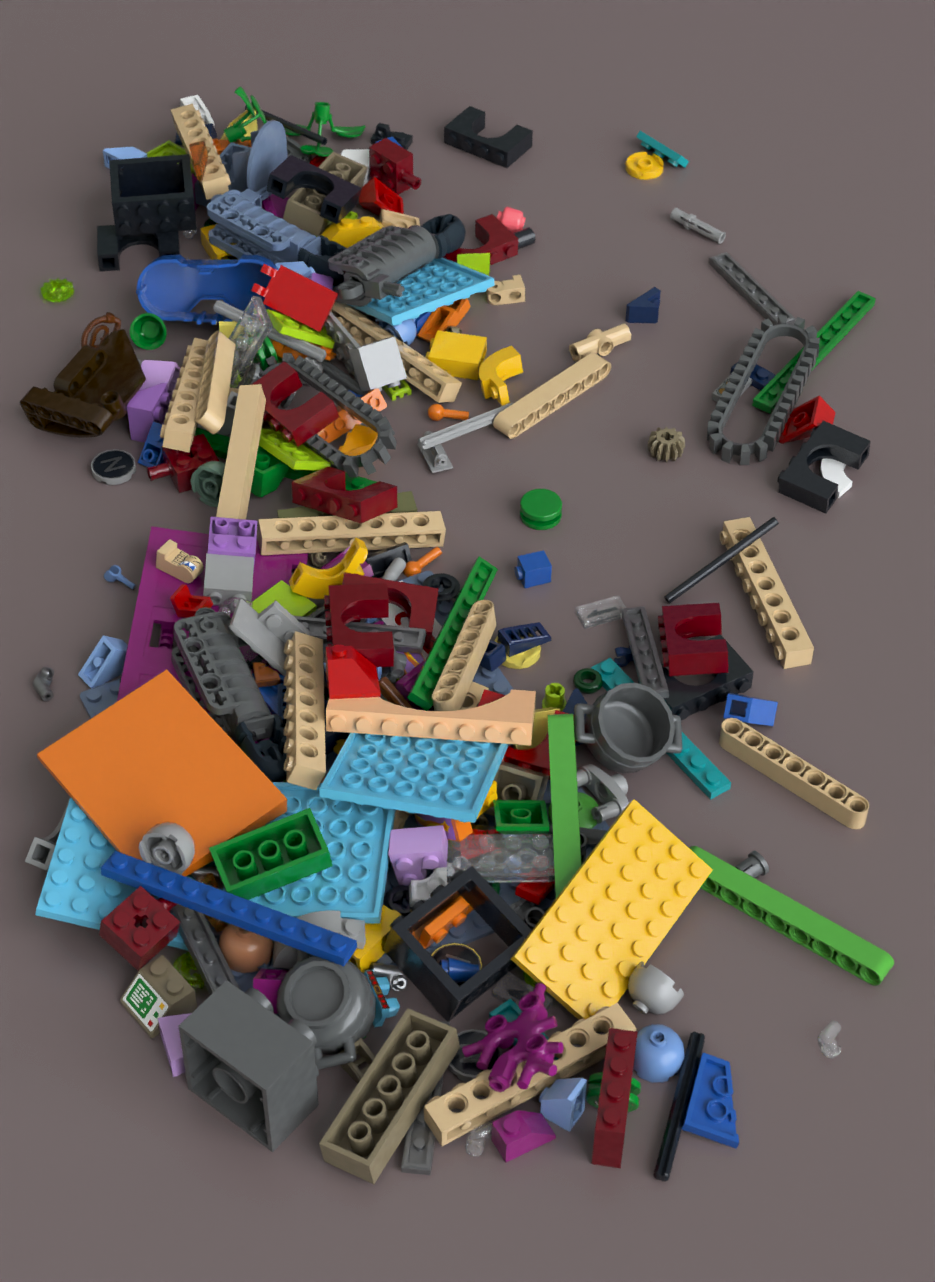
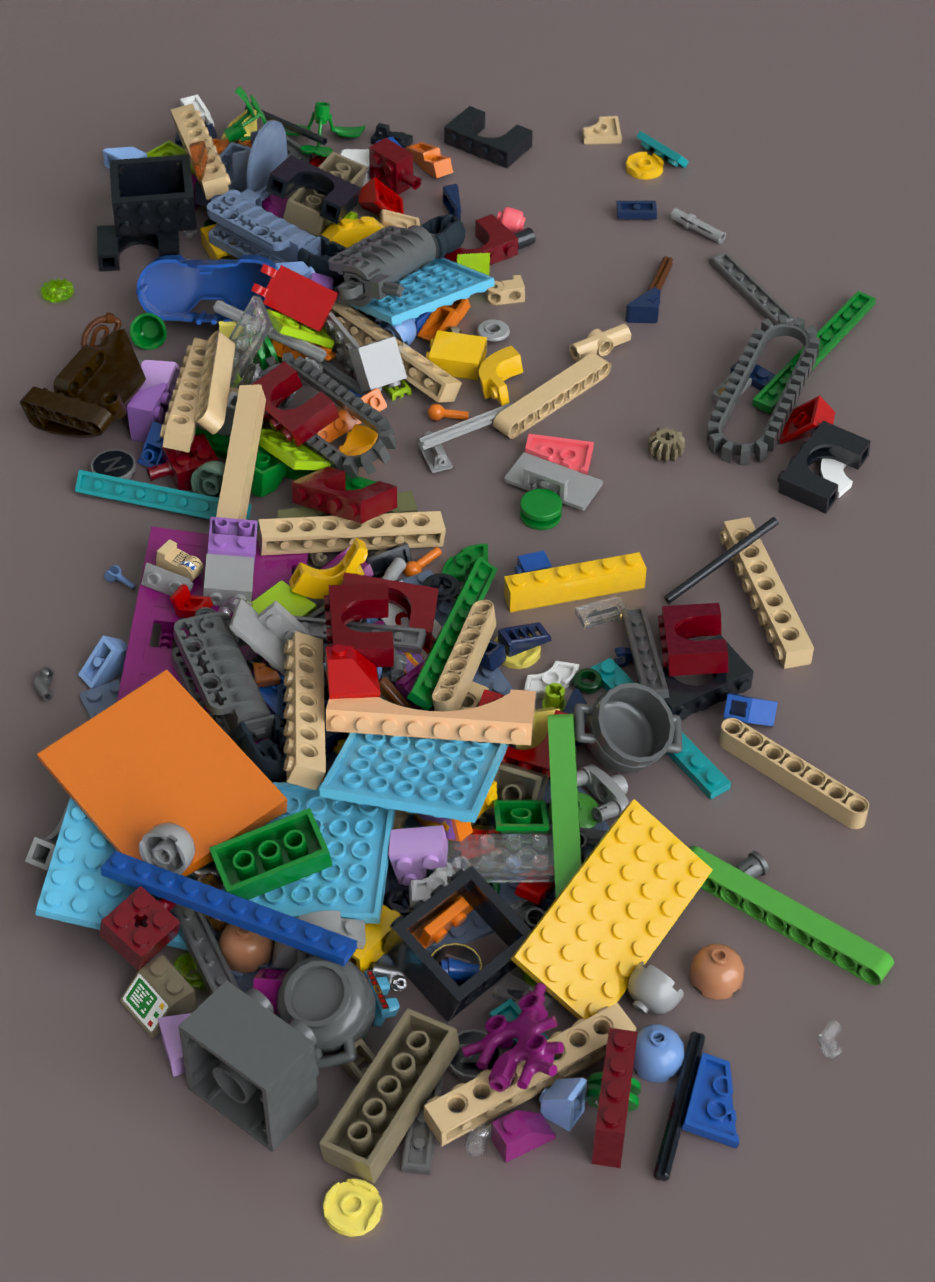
(148, 495): none -> teal plate
(163, 580): none -> light grey hinge
(352, 1207): none -> light yellow tile
(430, 159): none -> orange slope
(452, 200): none -> dark blue slope
(462, 562): none -> green tile
(494, 330): none -> light grey piece
(537, 473): none -> light grey bracket
(560, 673): none -> white tile
(562, 451): none -> coral wing
(574, 582): none -> yellow brick
(603, 132): none -> tan tile
(636, 210): none -> dark blue plate
(661, 273): none -> reddish brown axle
(717, 971): none -> nougat cylinder

